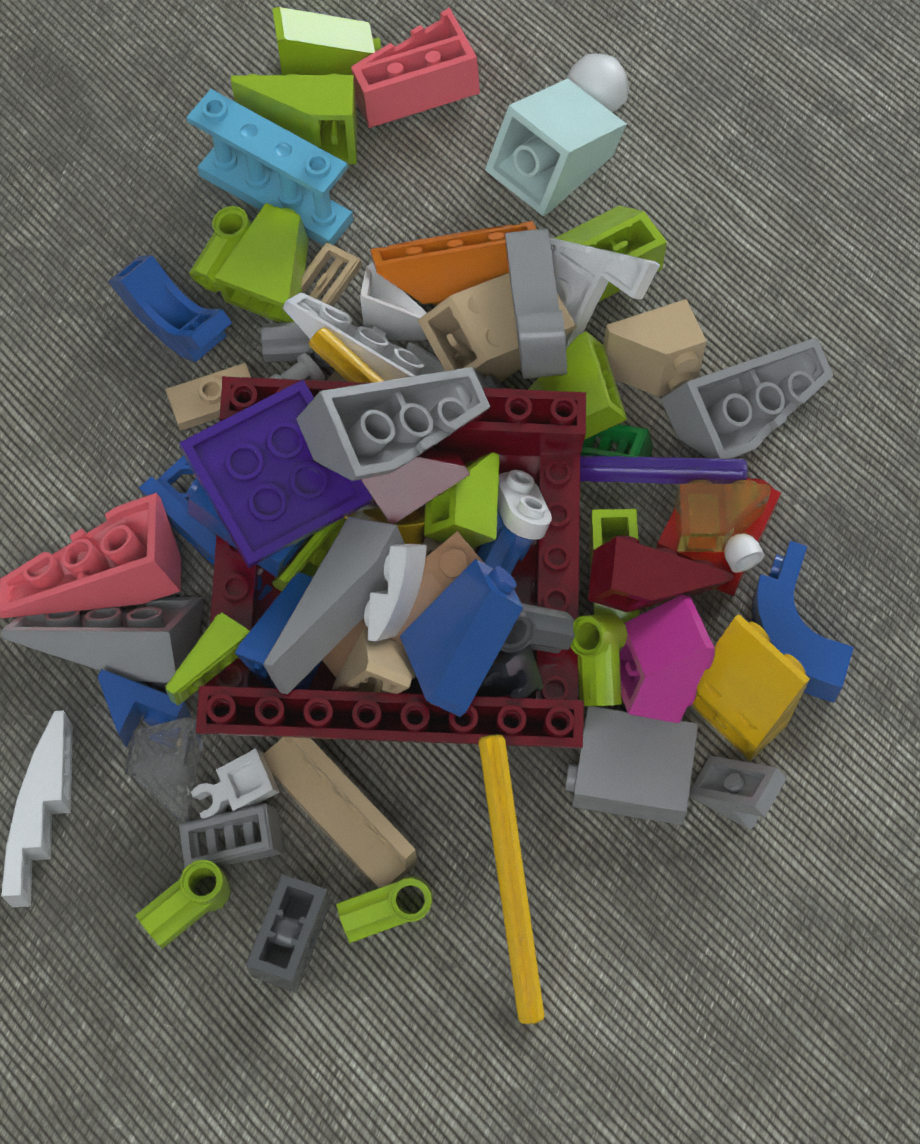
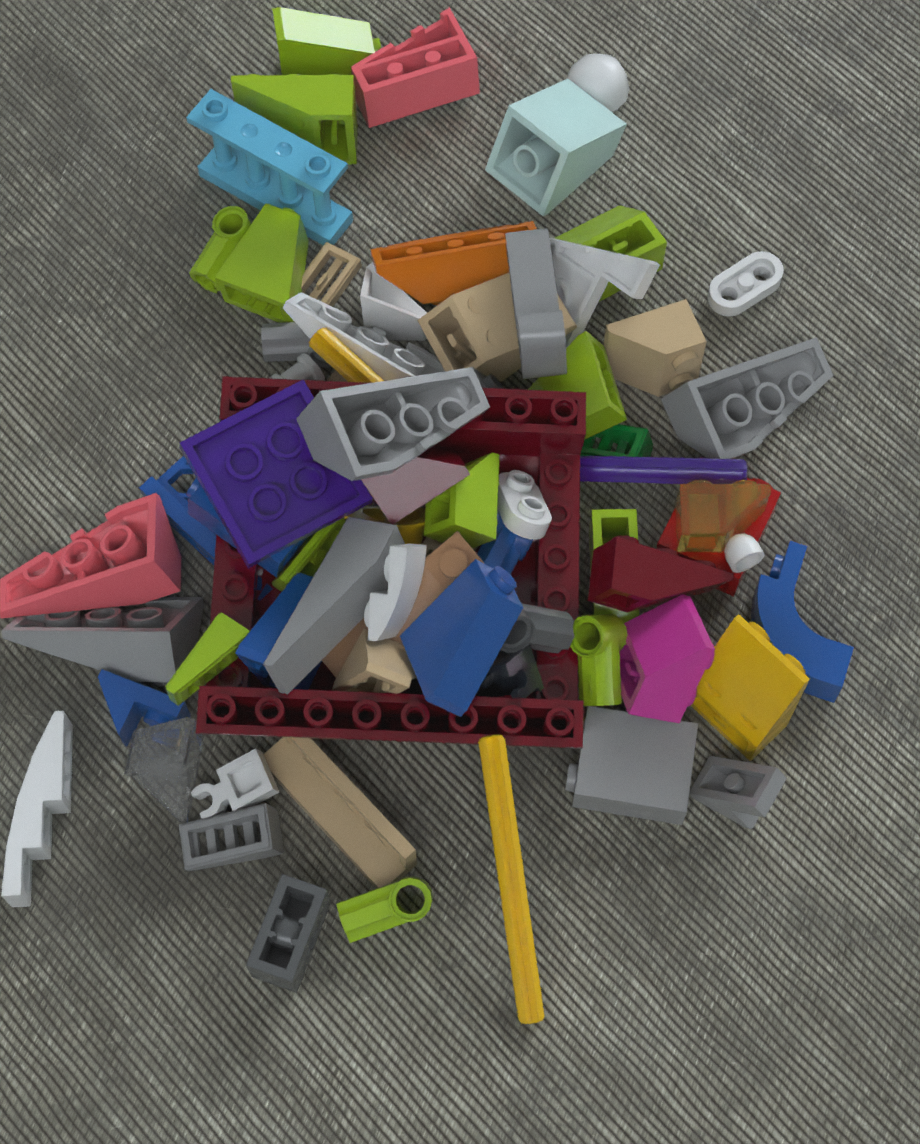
(167, 311): blue arch -> none
(180, 907): lime piece -> none
(200, 398): tan plate -> none
(742, 285): none -> white plate

